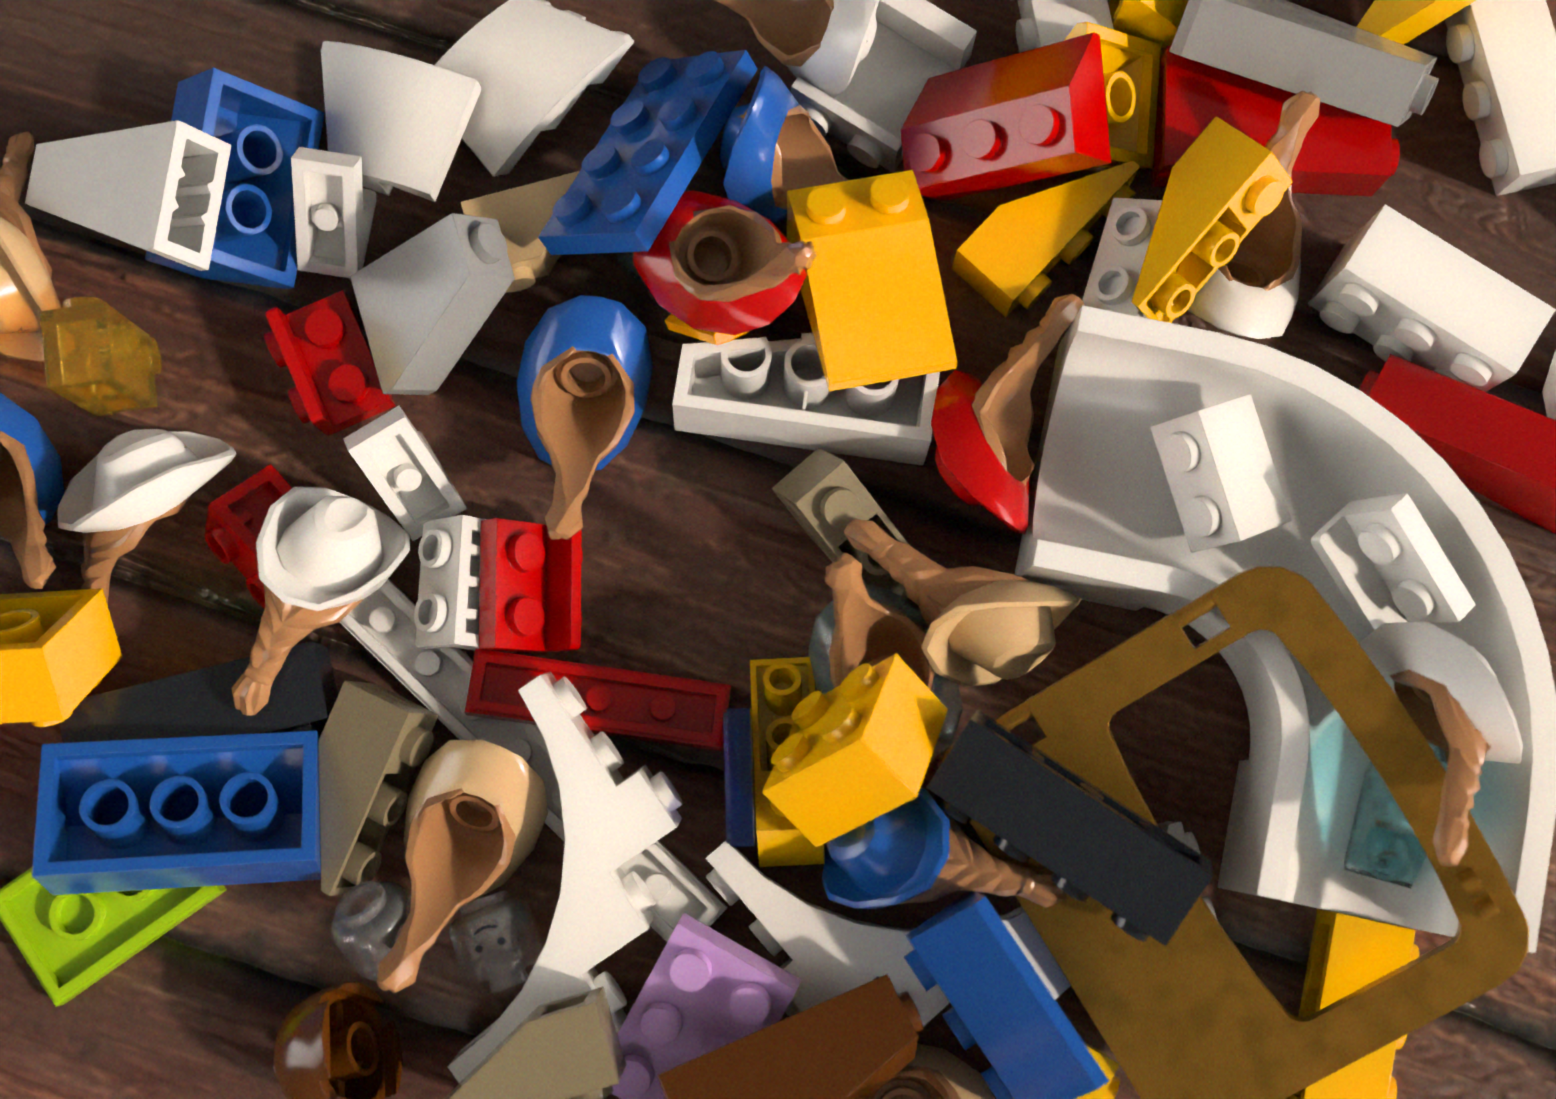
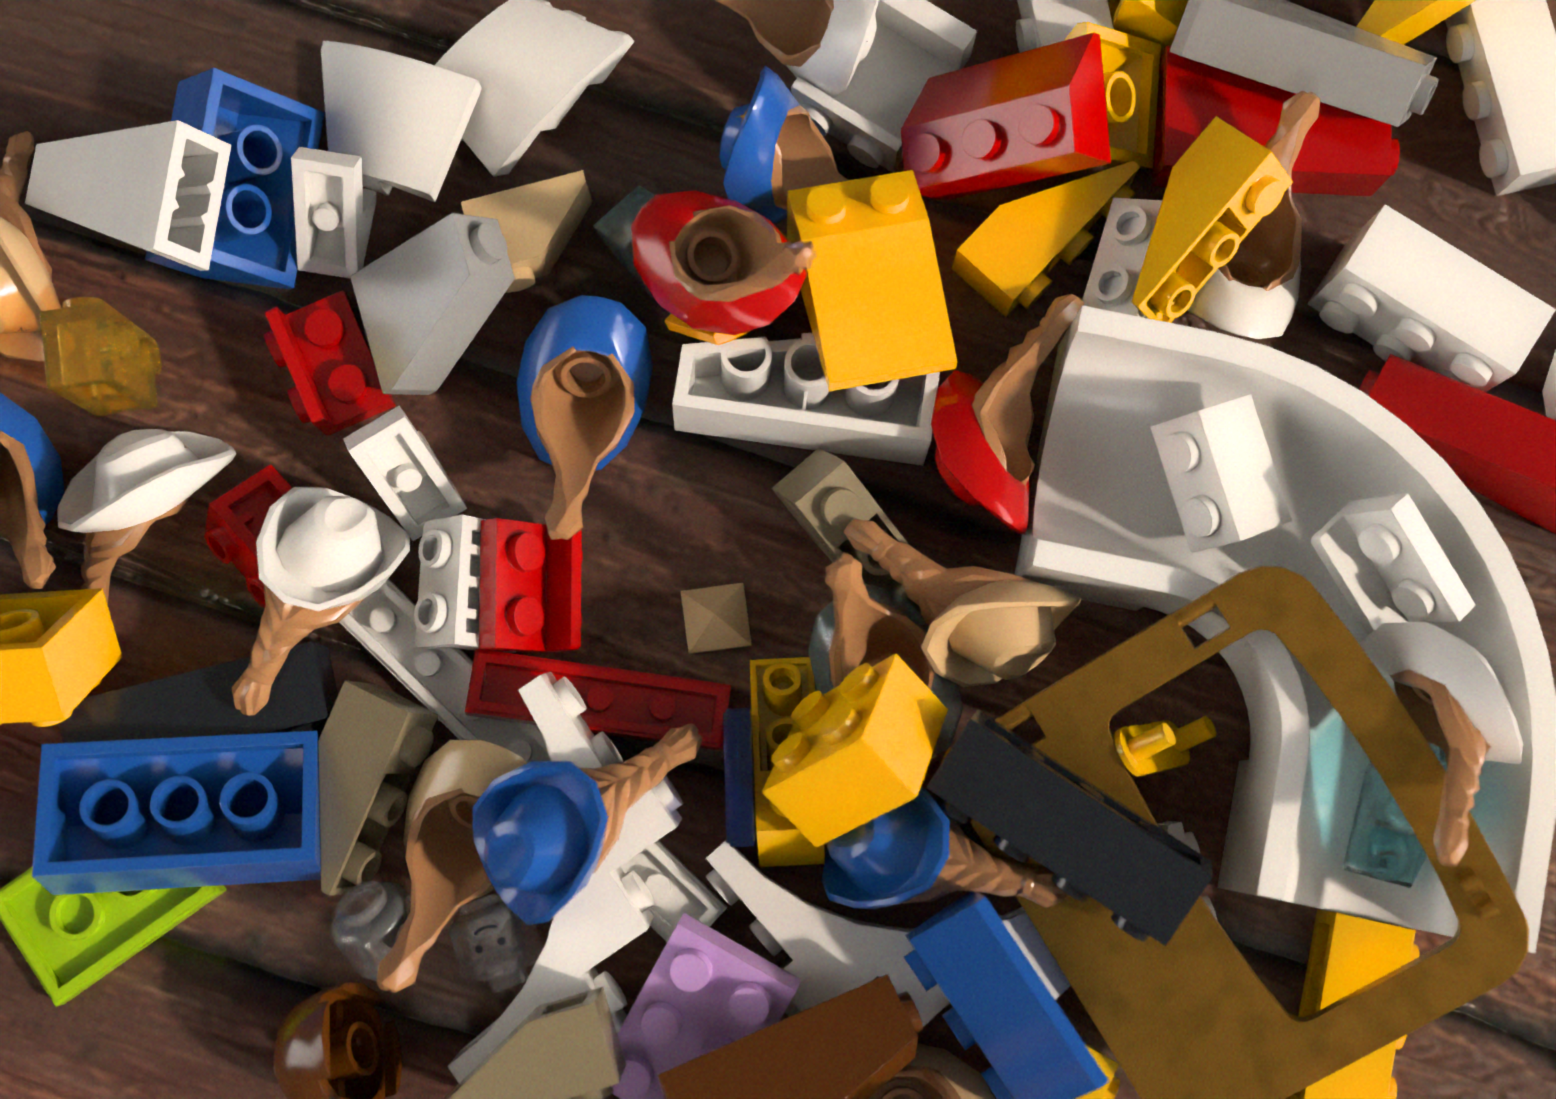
(555, 823): none -> blue hat
(648, 154): blue plate -> none
(716, 618): none -> tan slope
(1160, 744): none -> yellow piece

